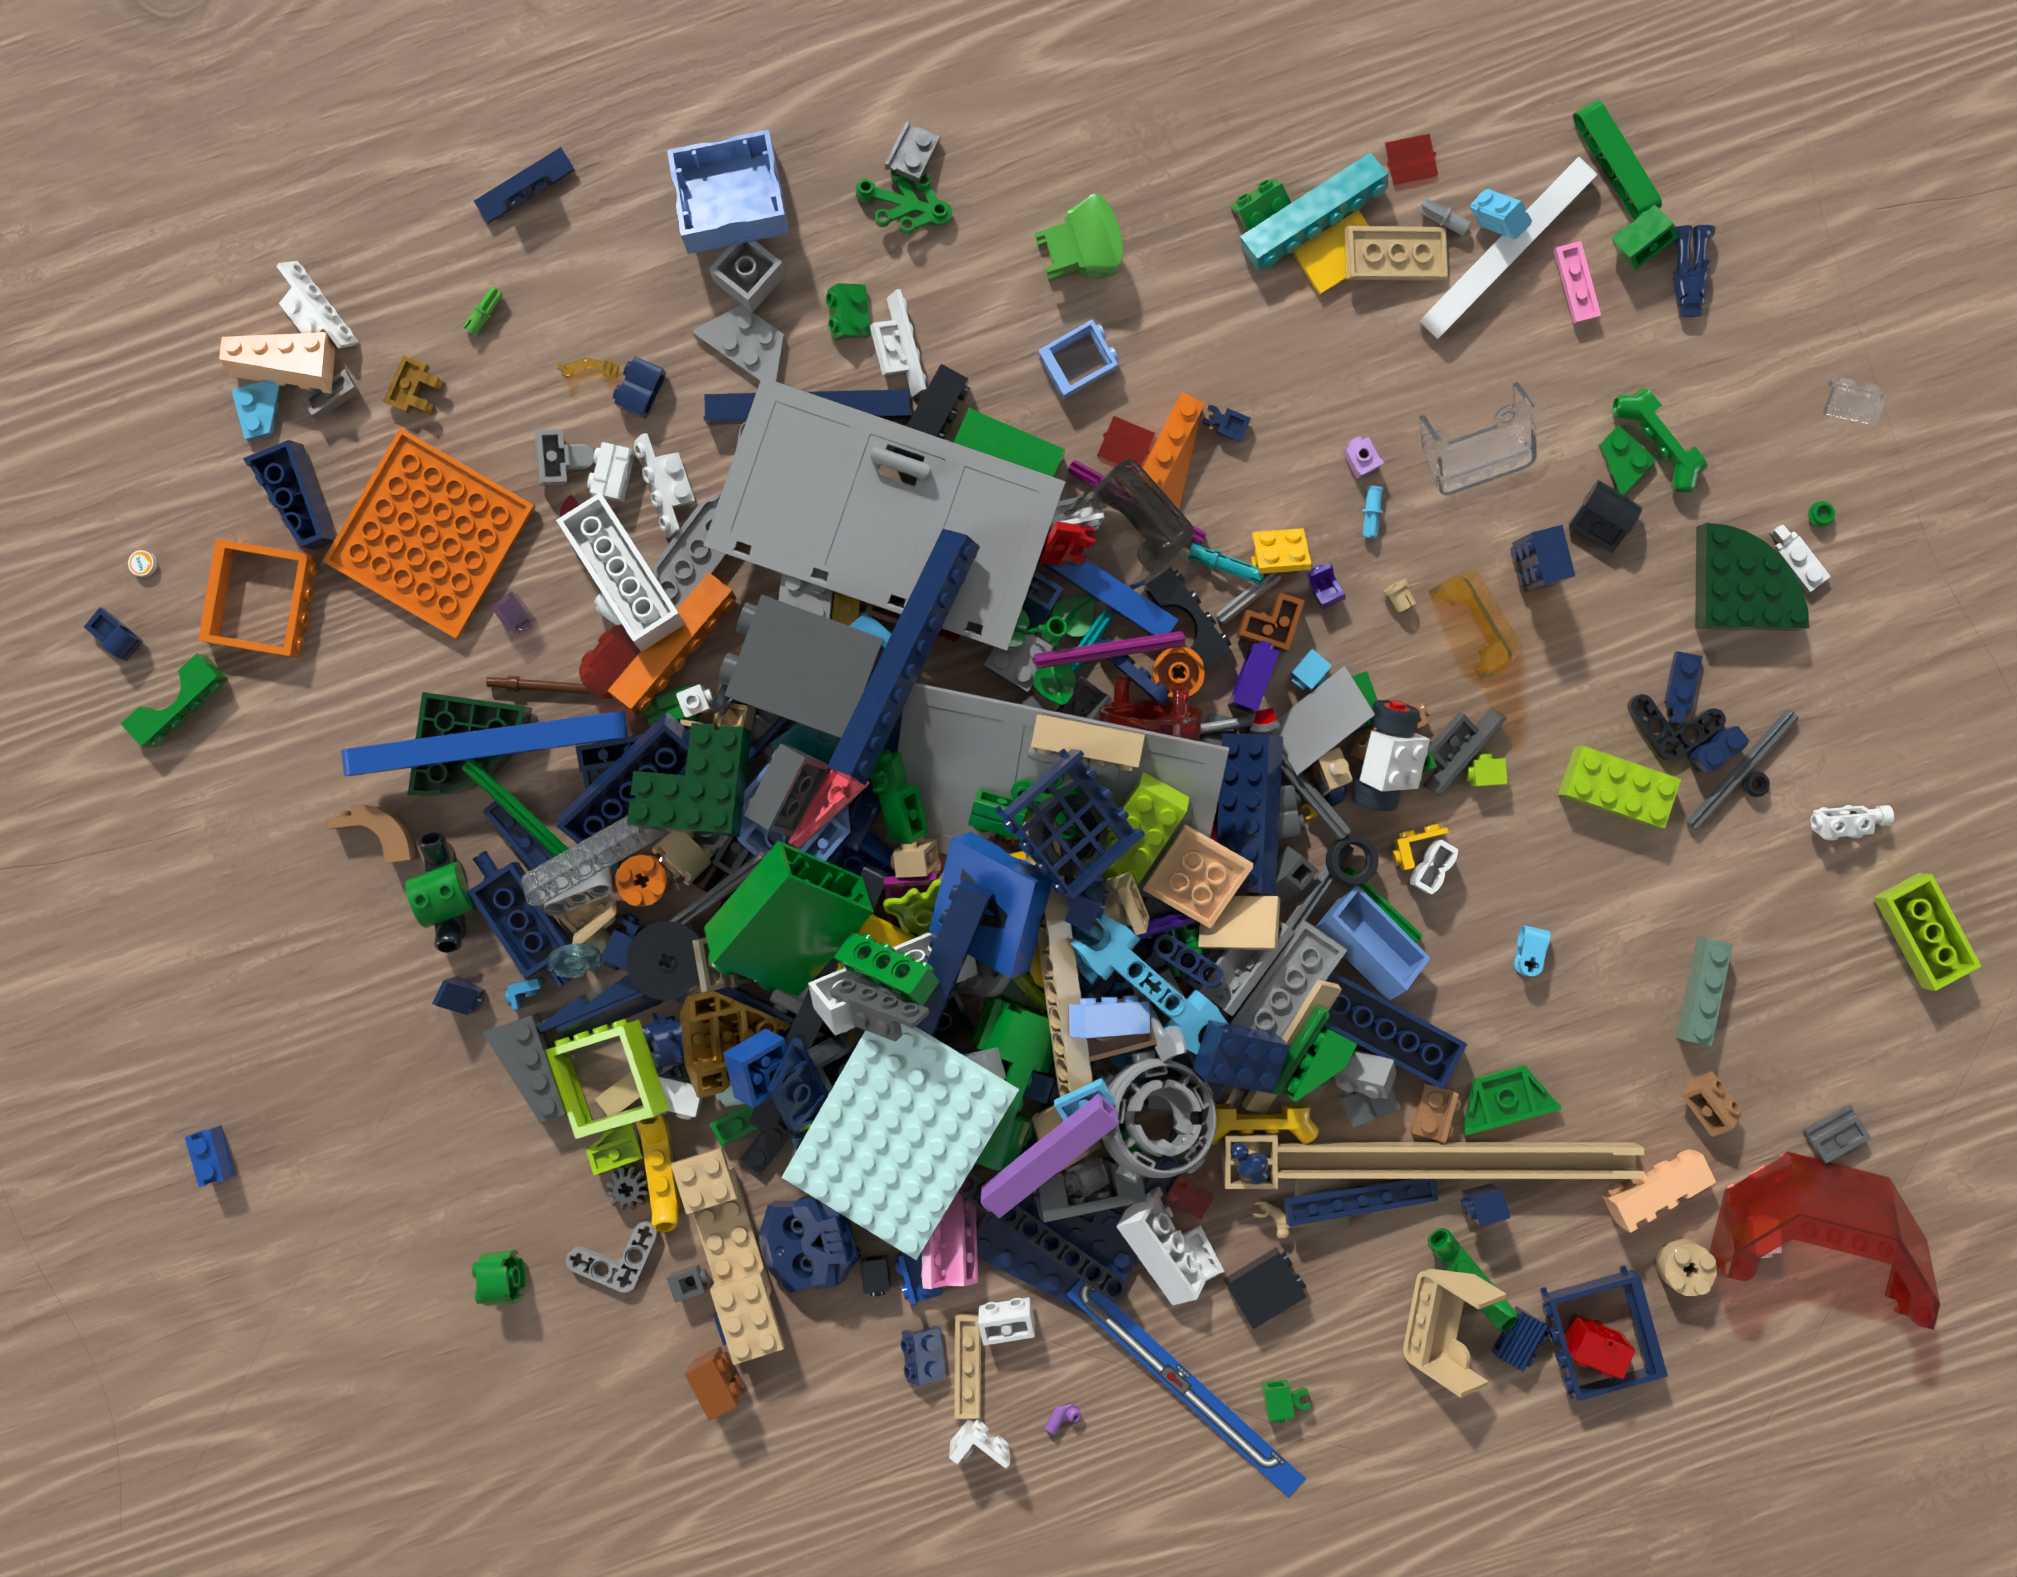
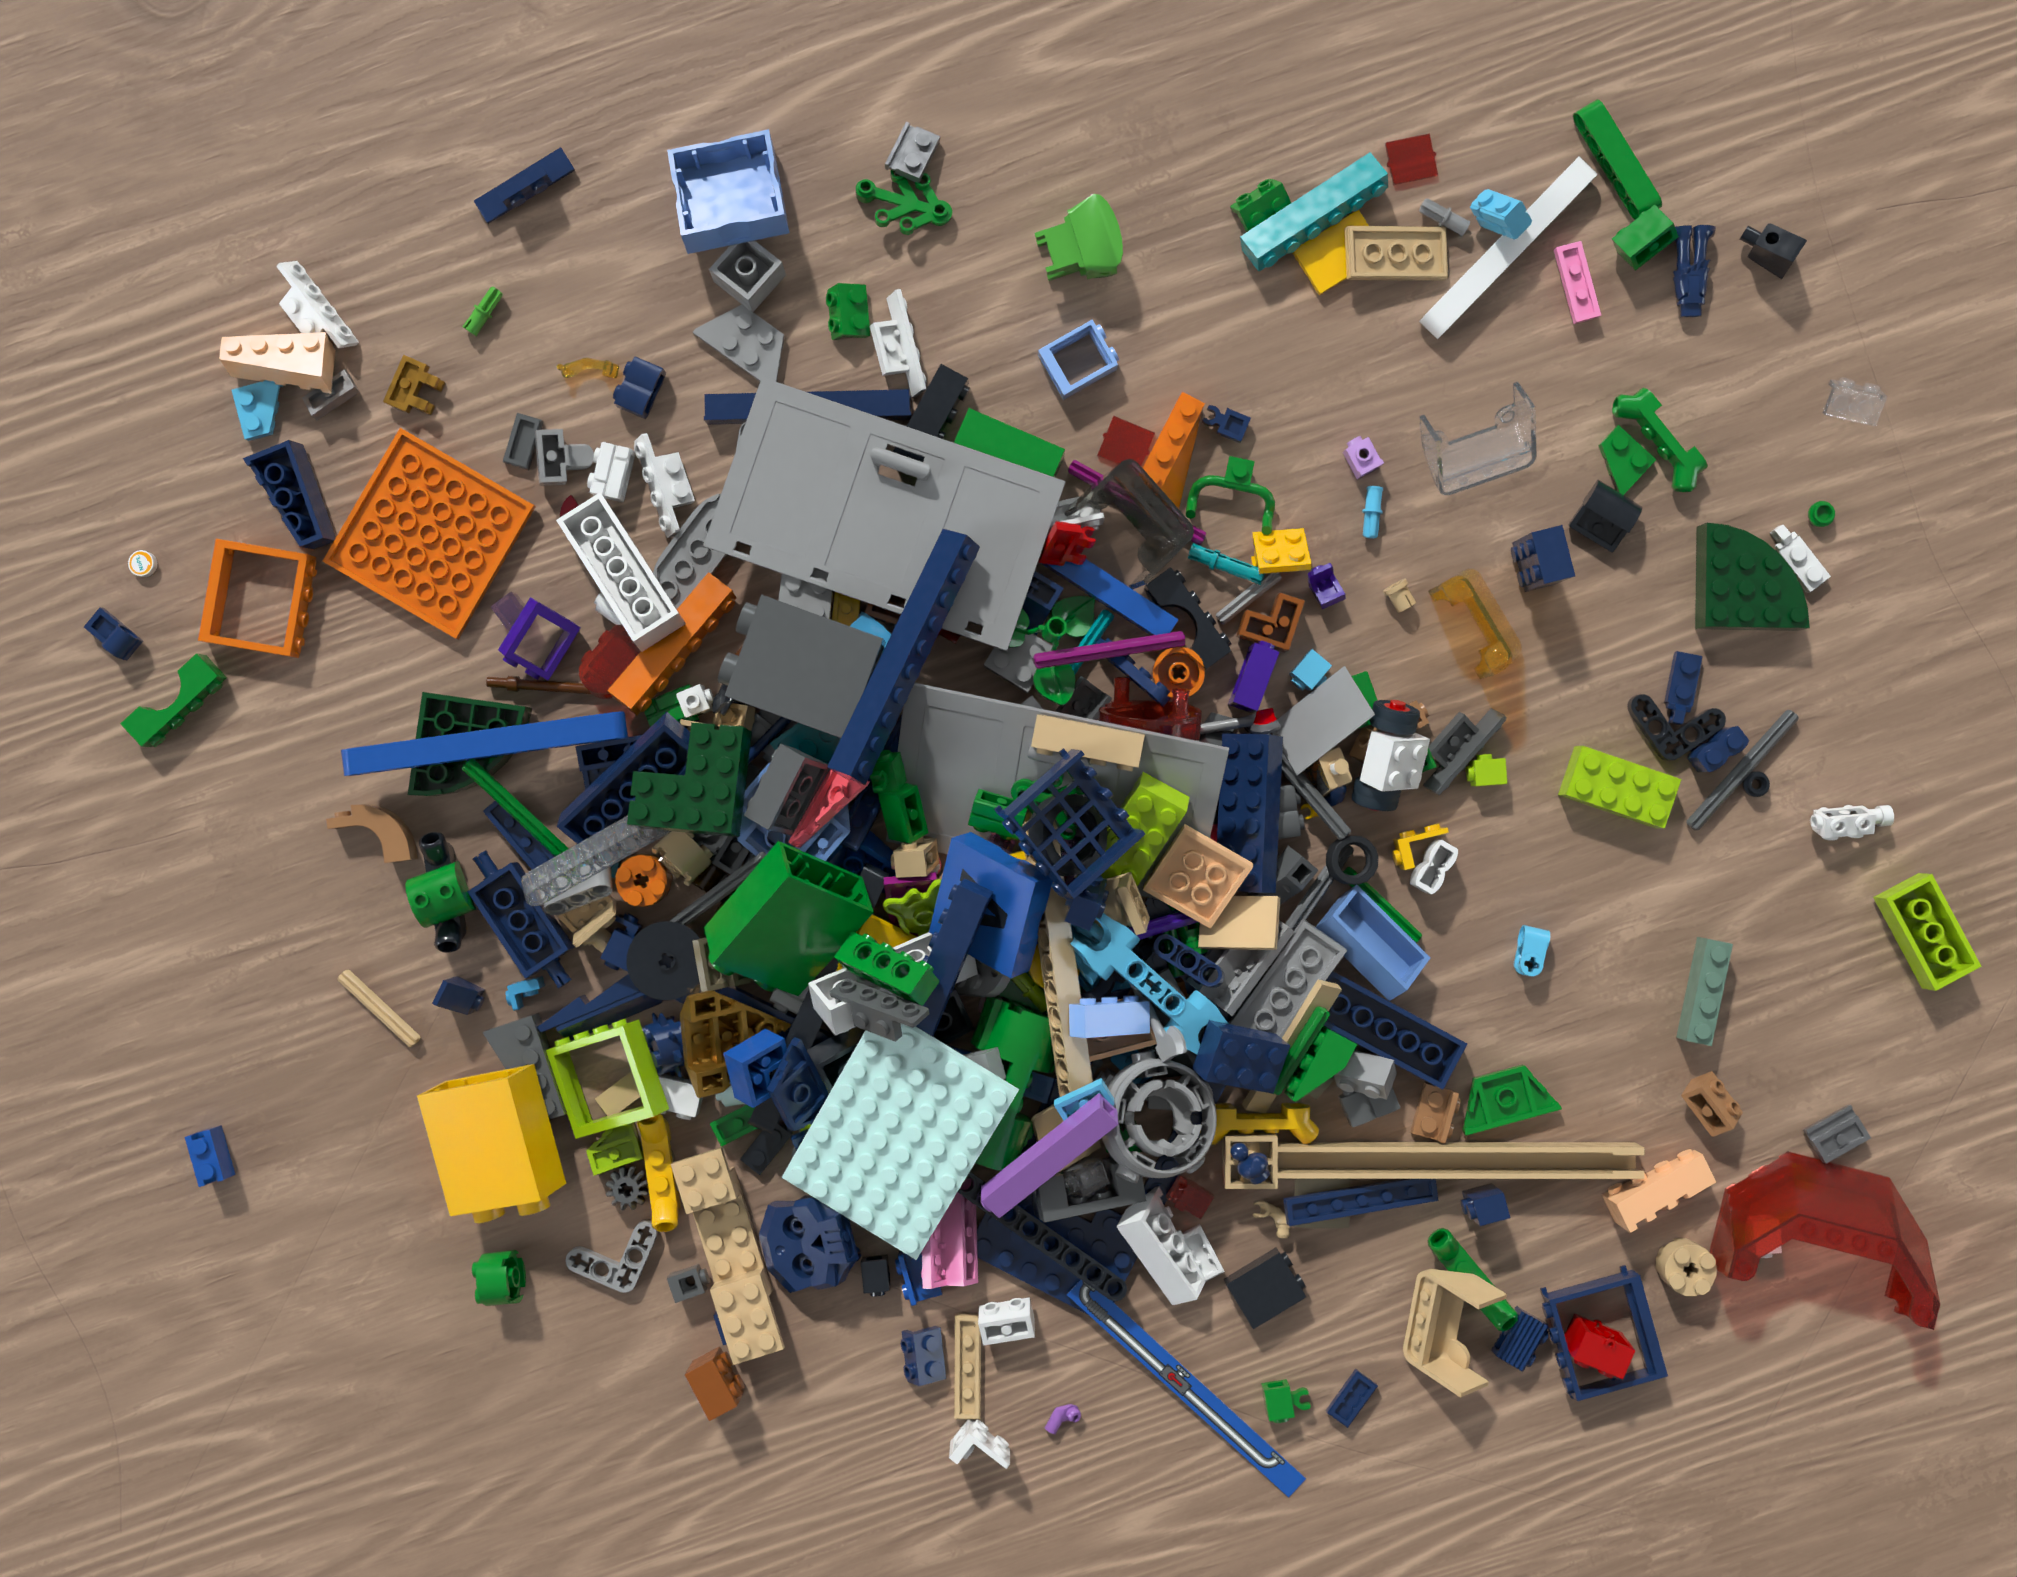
(379, 1008): none -> tan axle
(492, 1143): none -> yellow brick
(521, 627): none -> dark purple window
(522, 441): none -> dark grey tile
(574, 960): clear light blue tile -> none
(1238, 478): none -> green piece
(1351, 1398): none -> dark blue plate
(1773, 248): none -> black torso

